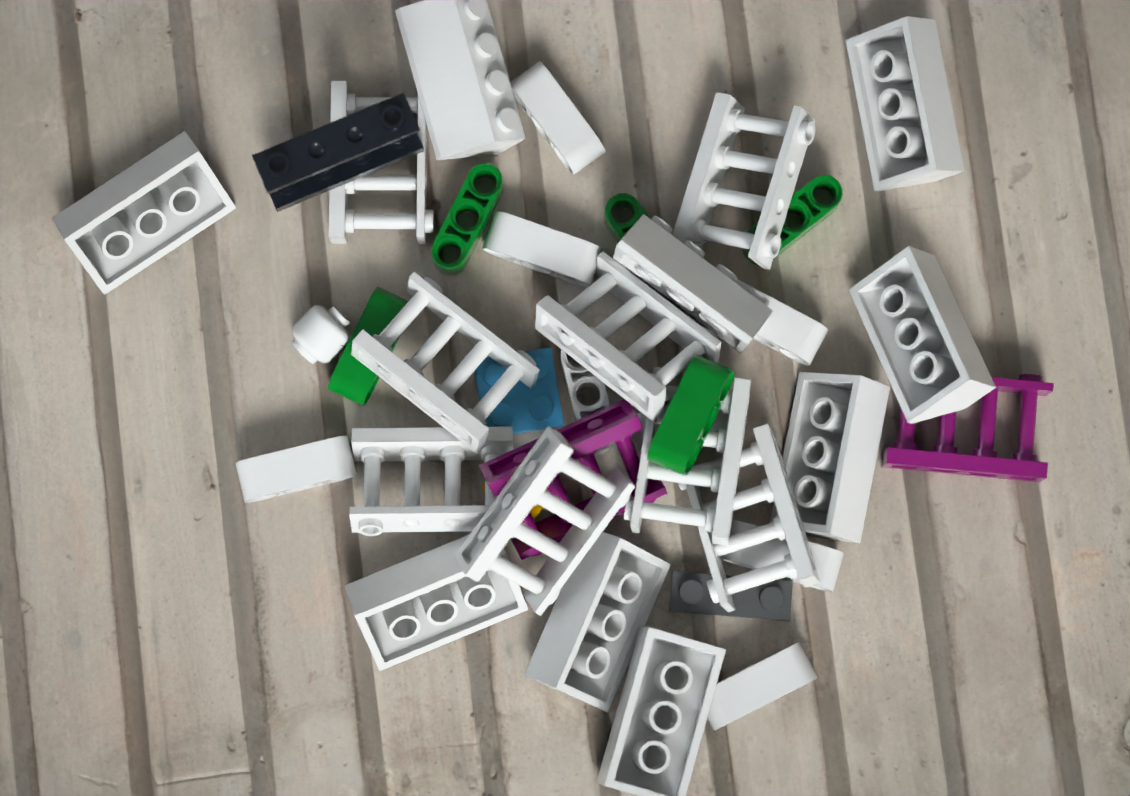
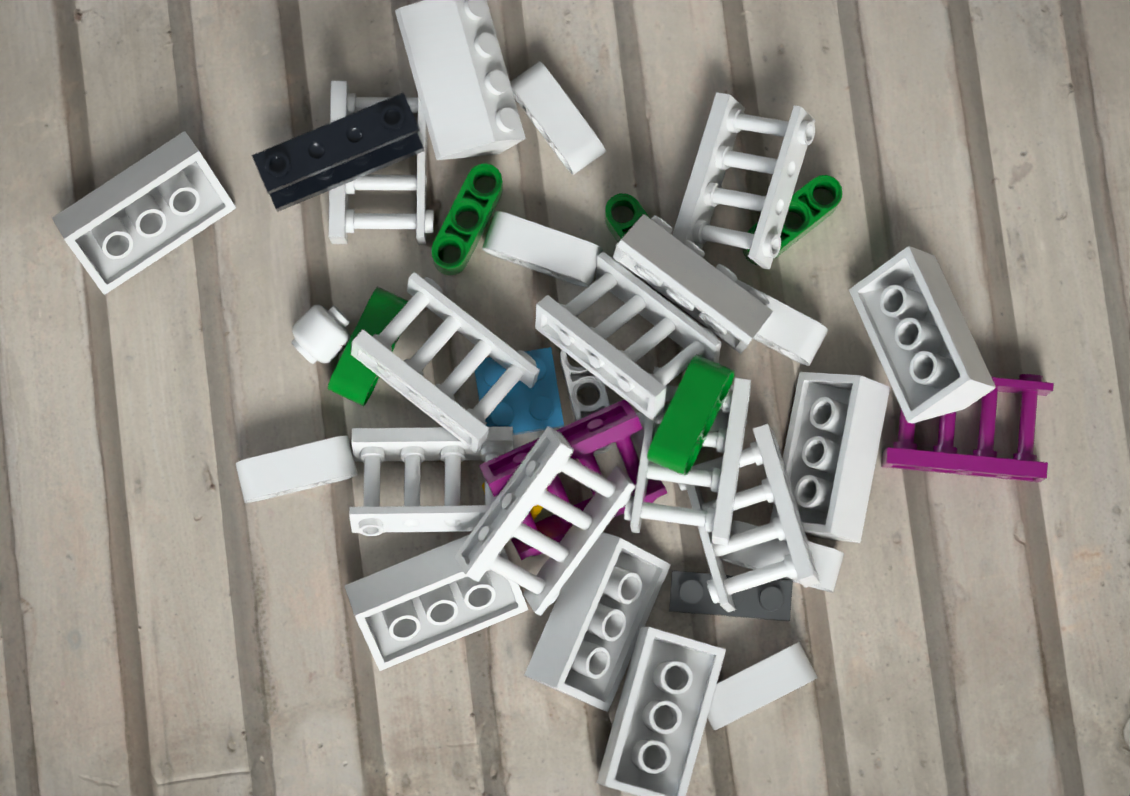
(904, 104): white slope -> none

